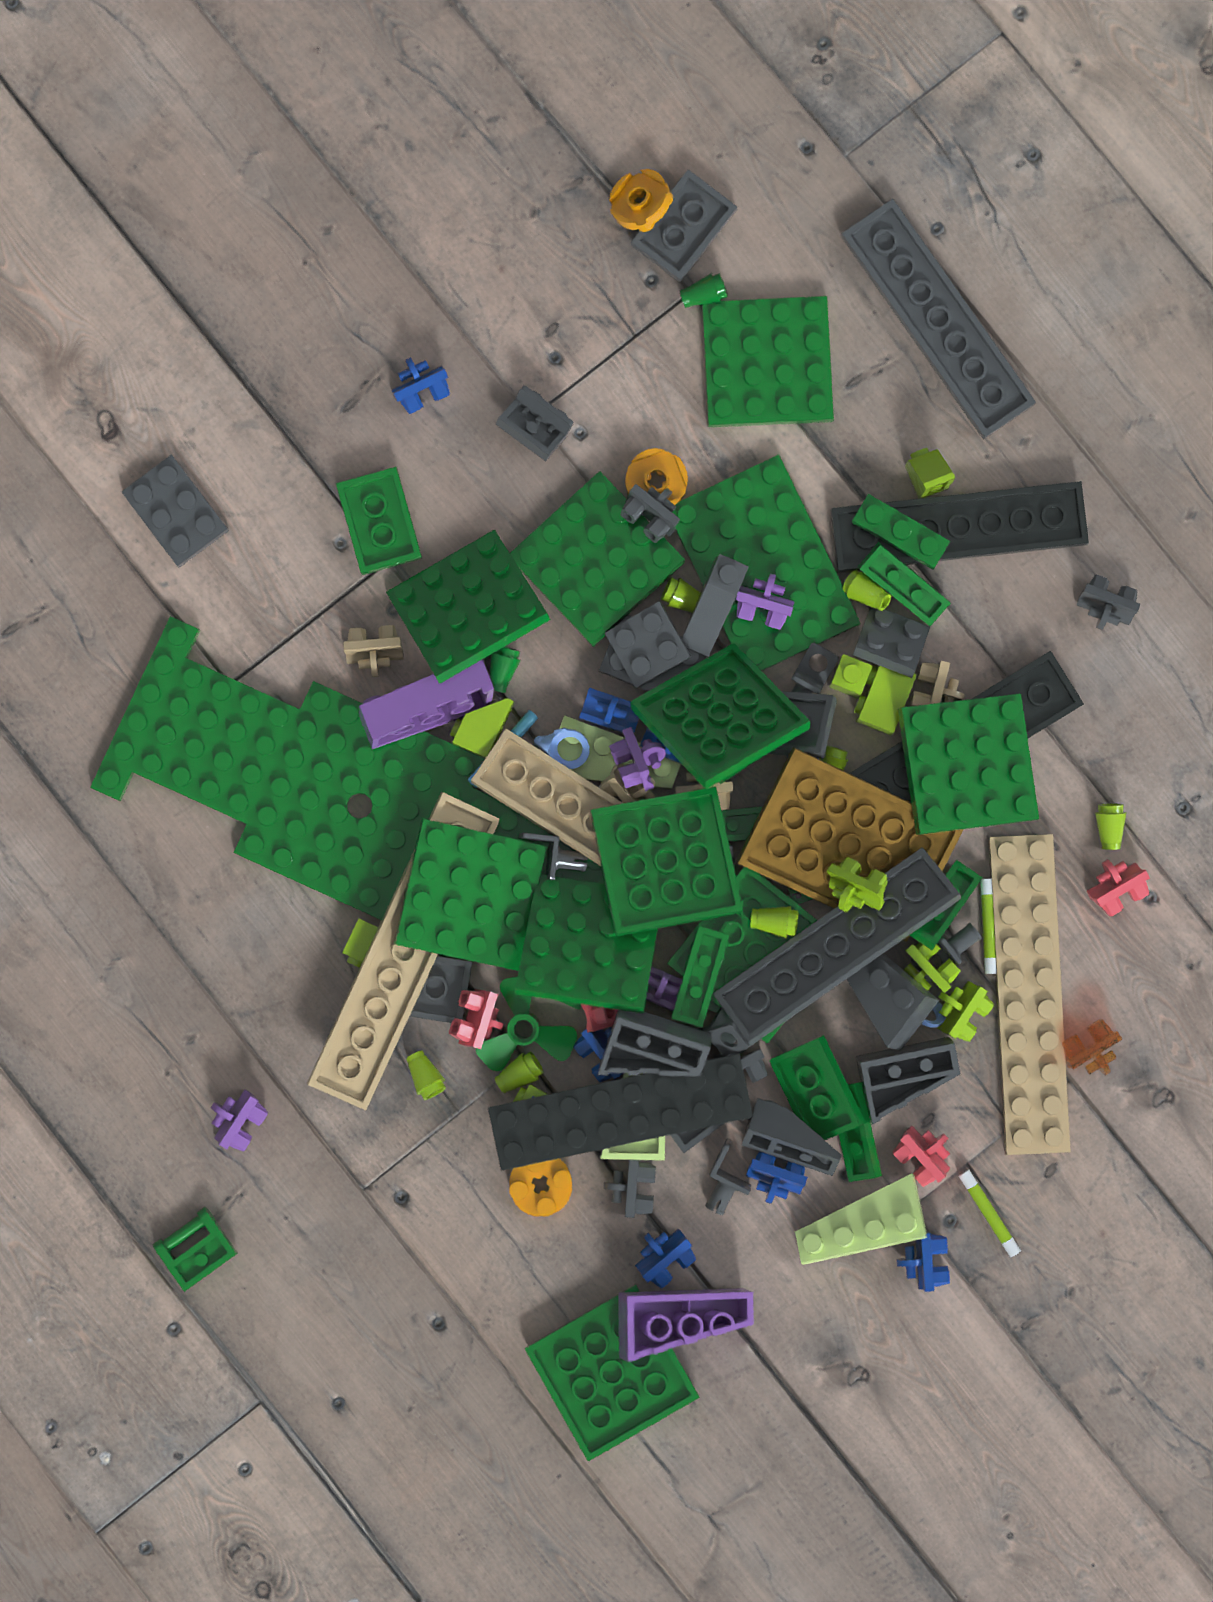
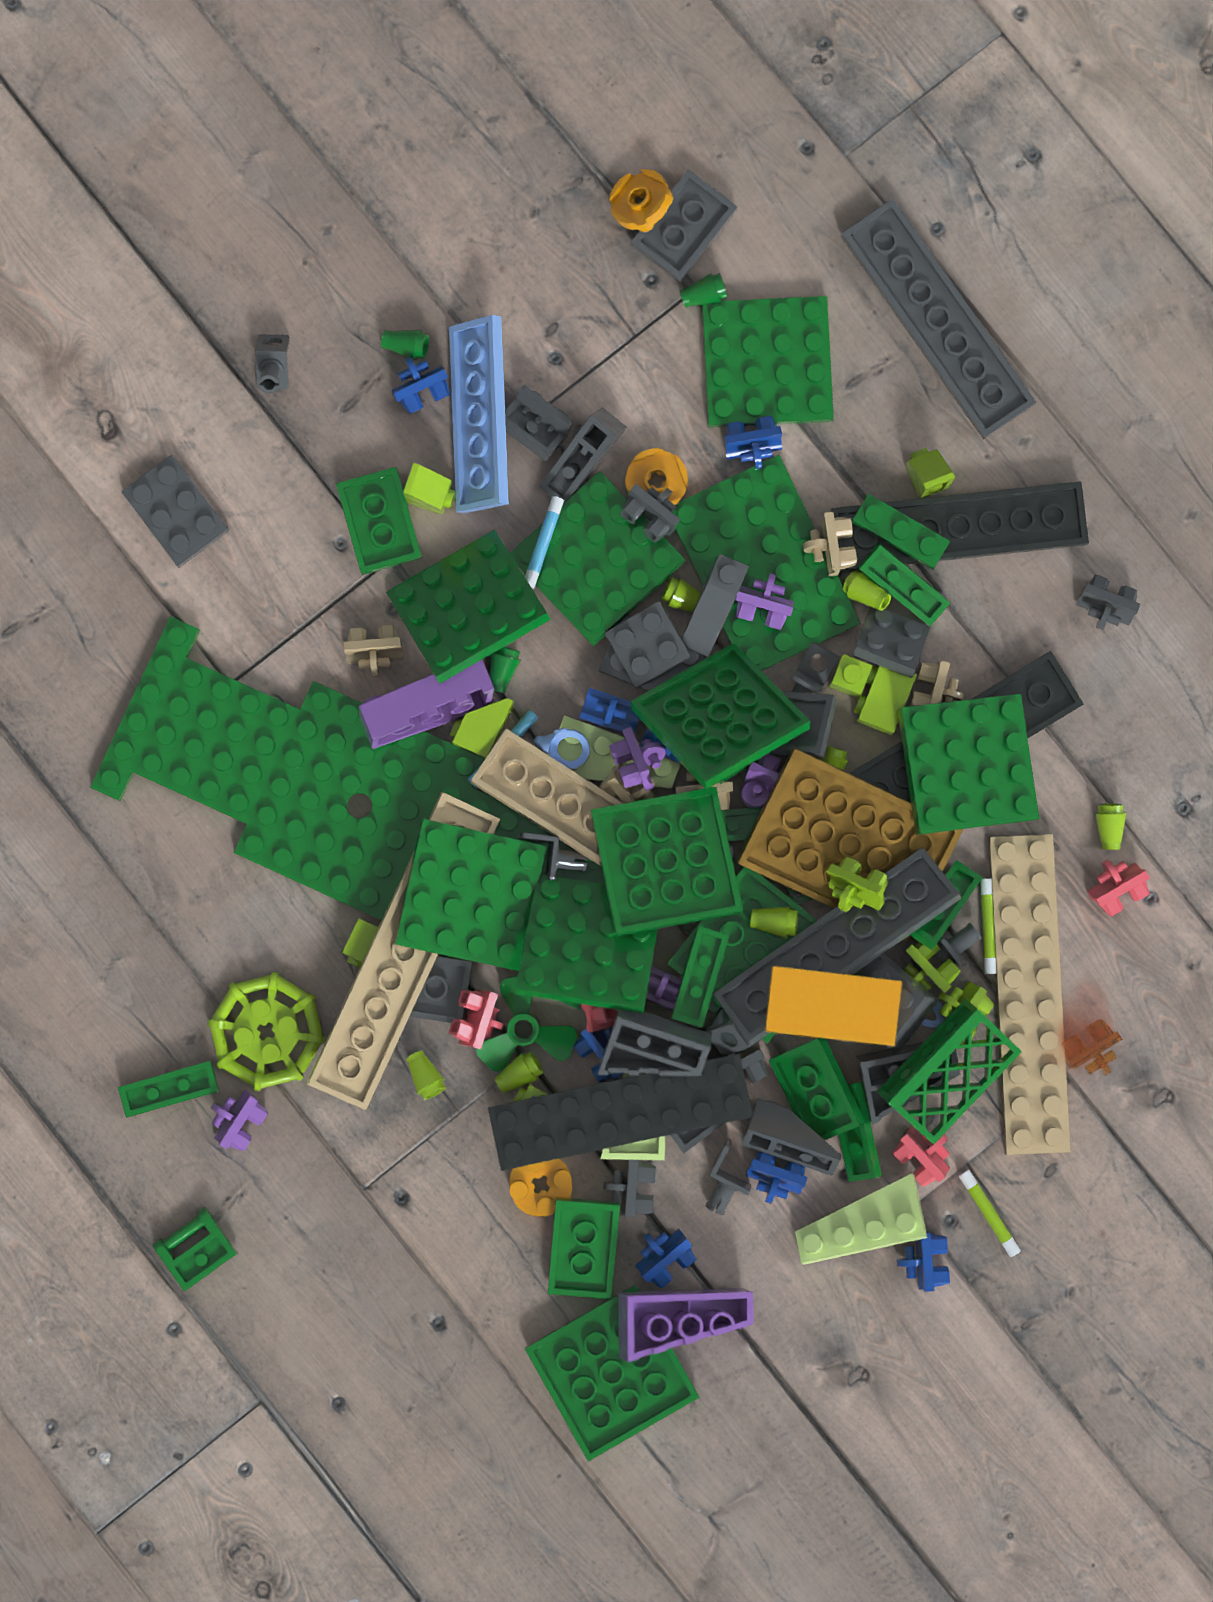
(168, 1089): none -> green plate
(248, 1036): none -> lime plate
(272, 363): none -> dark grey bracket
(406, 343): none -> green cone
(428, 489): none -> lime slope
(478, 414): none -> light blue plate
(543, 540): none -> medium azure bar
(583, 454): none -> dark grey slope
(583, 1248): none -> green plate
(753, 444): none -> blue hips
(759, 781): none -> medium lavender hips
(832, 530): none -> tan hips
(833, 1006): none -> light orange tile
(936, 1051): none -> green fence

